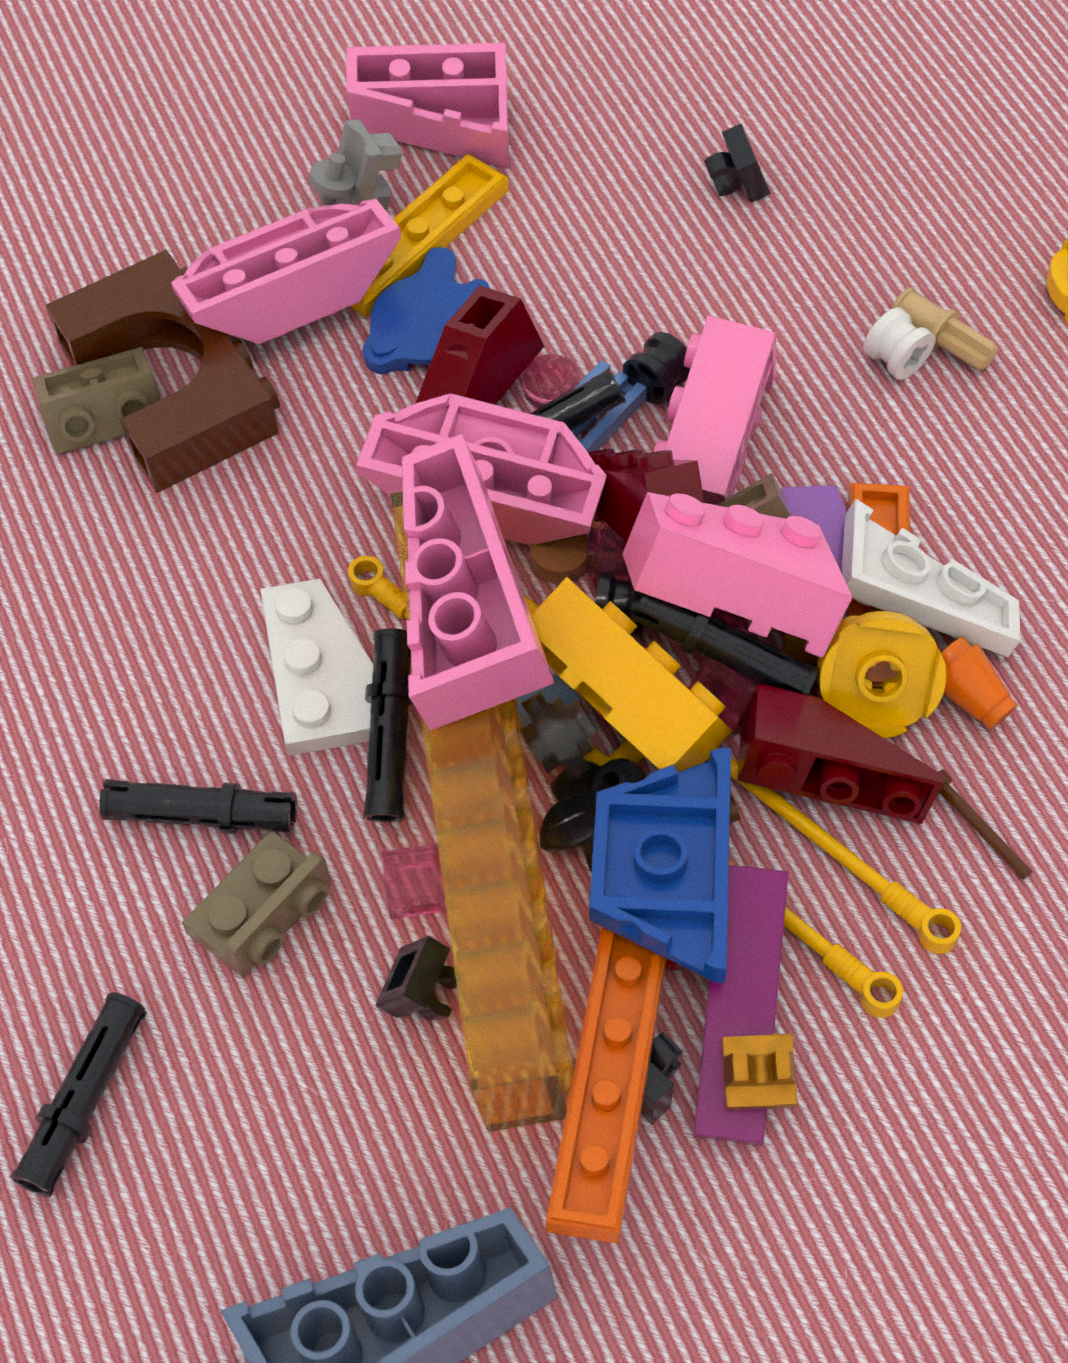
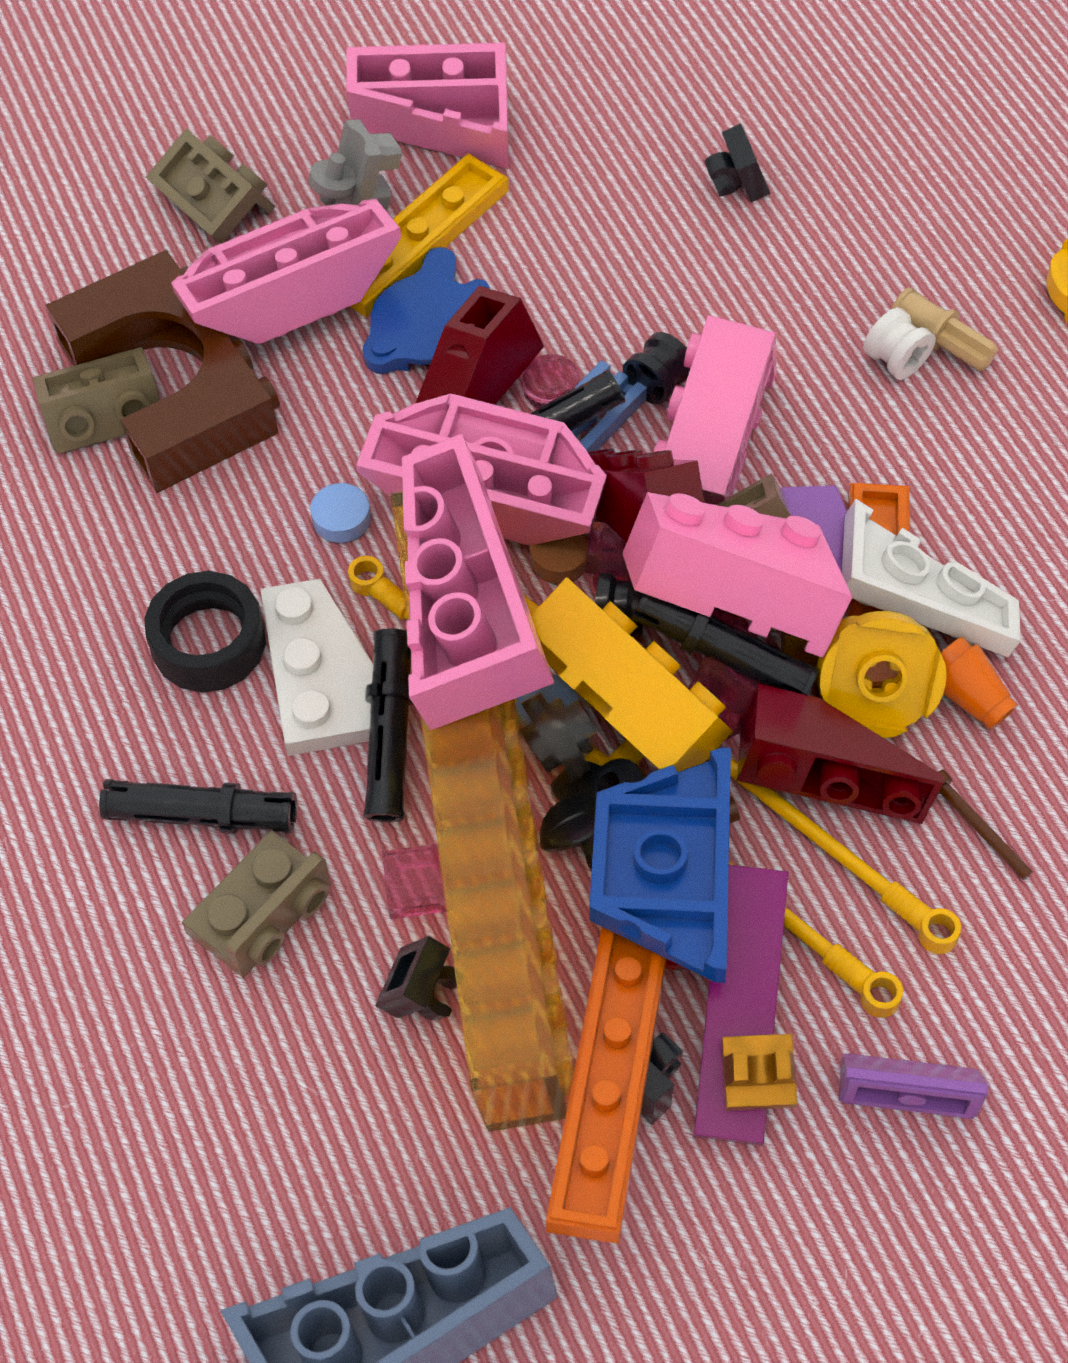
(67, 1117): black pin -> none
(202, 592): none -> black tyre
(206, 187): none -> dark tan bracket
(340, 512): none -> light blue tile
(911, 1086): none -> medium lavender slope

